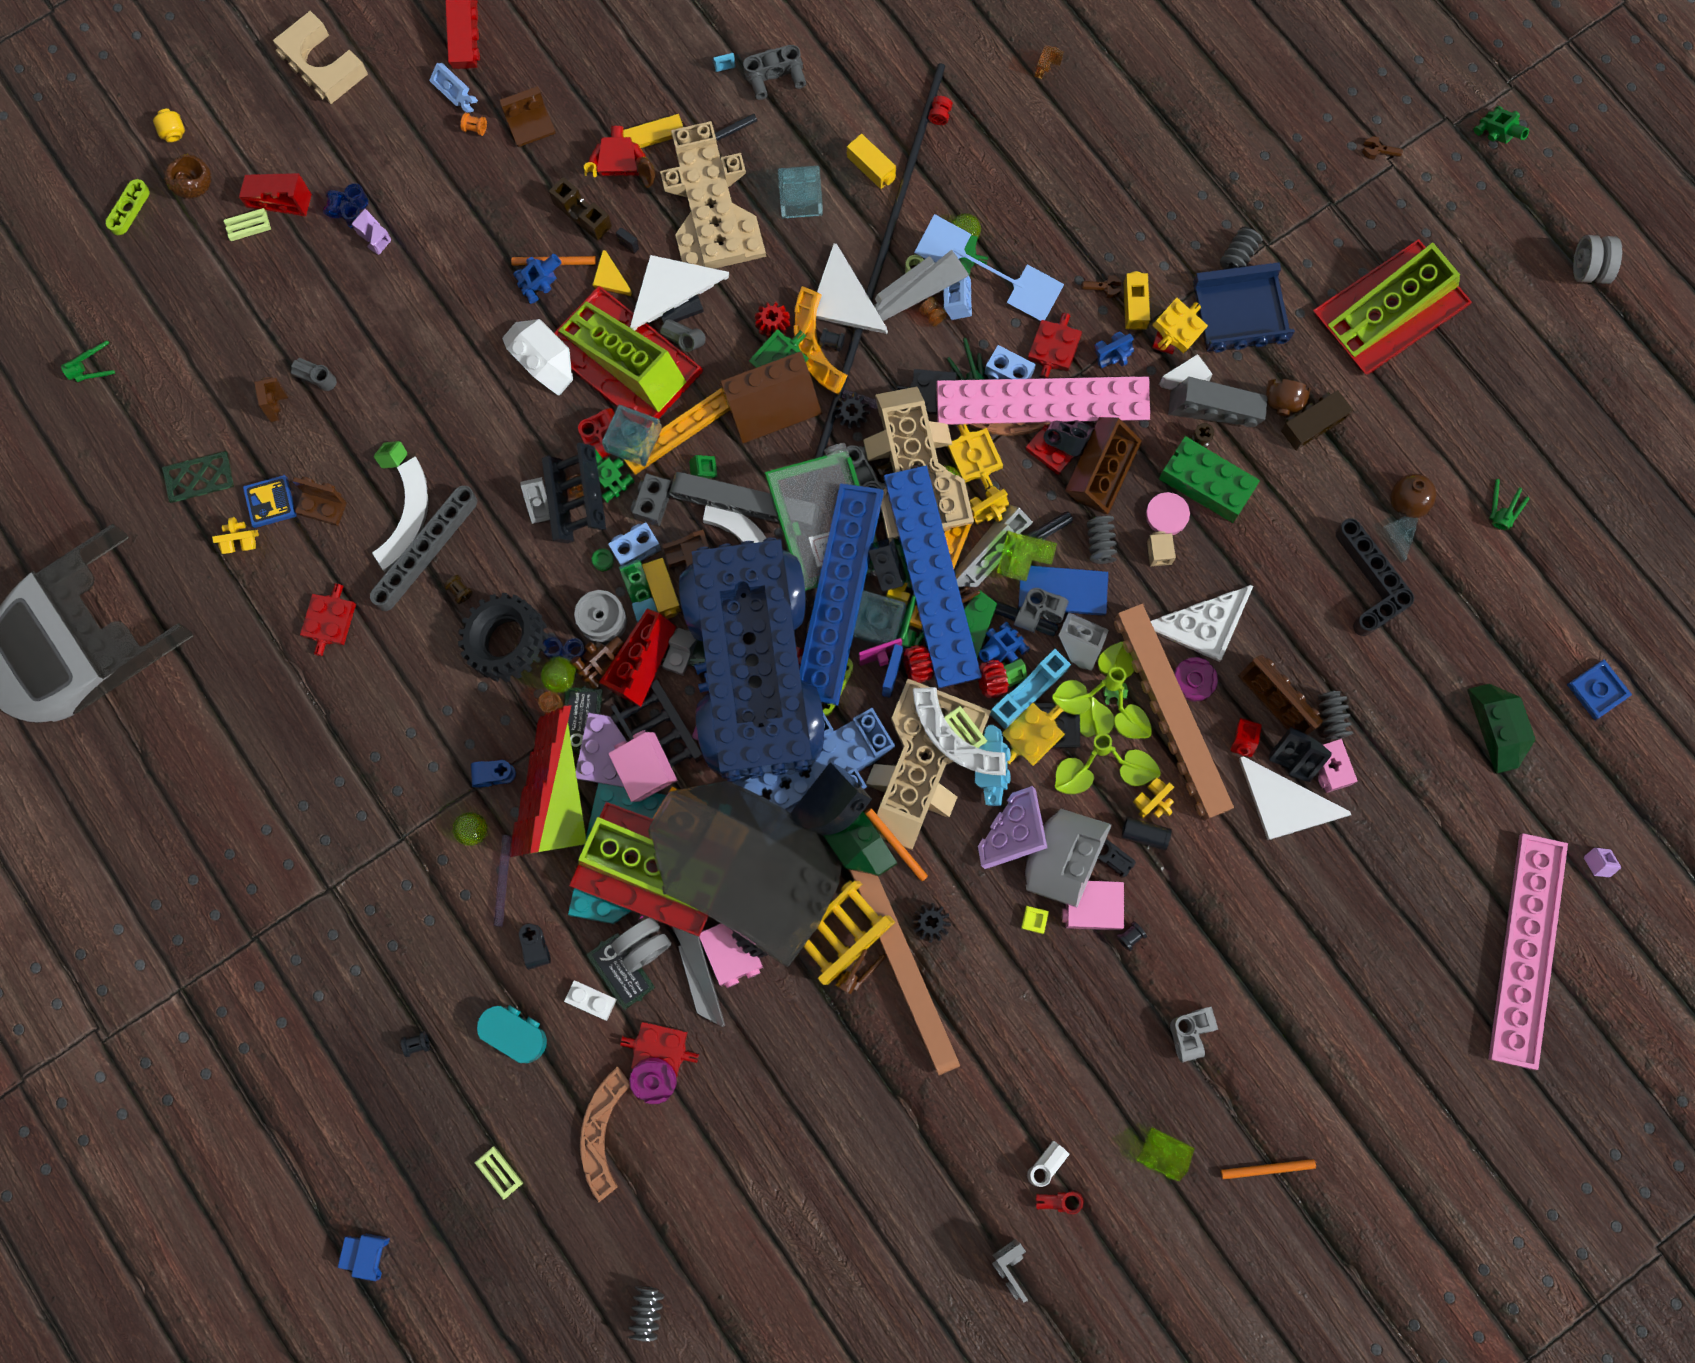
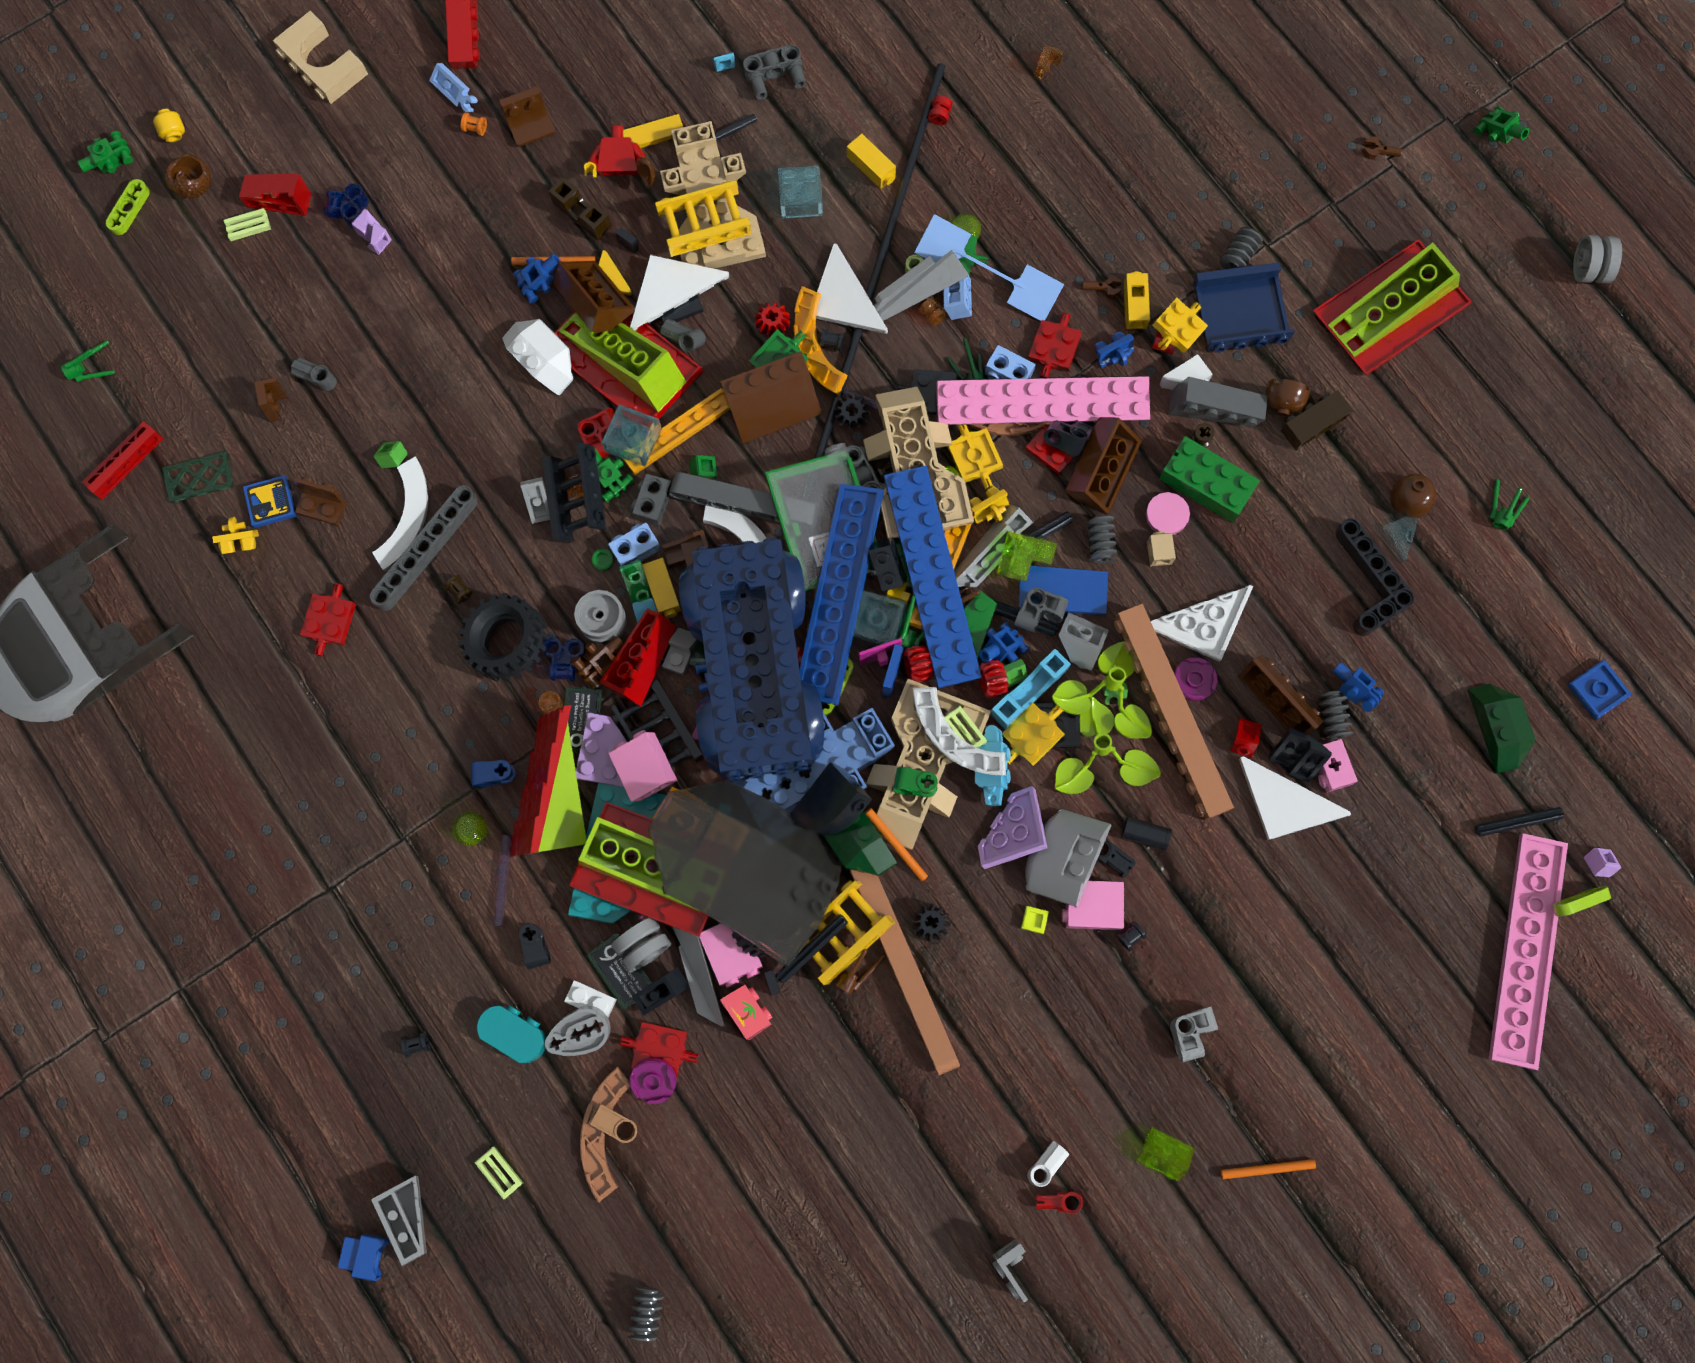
(107, 154): none -> green piece
(122, 460): none -> red fence
(403, 1219): none -> light grey wedge
(558, 675): clear neon green hair -> none
(577, 1019): none -> light grey piece
(592, 295): none -> reddish brown slope
(608, 1121): none -> medium nougat piece
(660, 991): none -> black slope
(710, 236): none -> yellow fence
(746, 1011): none -> coral slope
(772, 983): none -> black tile
(812, 948): none -> black axle
(912, 782): none -> green piece
(1145, 805): yellow hips -> none
(1359, 687): none -> blue piece
(1519, 821): none -> black axle
(1581, 901): none -> lime beam

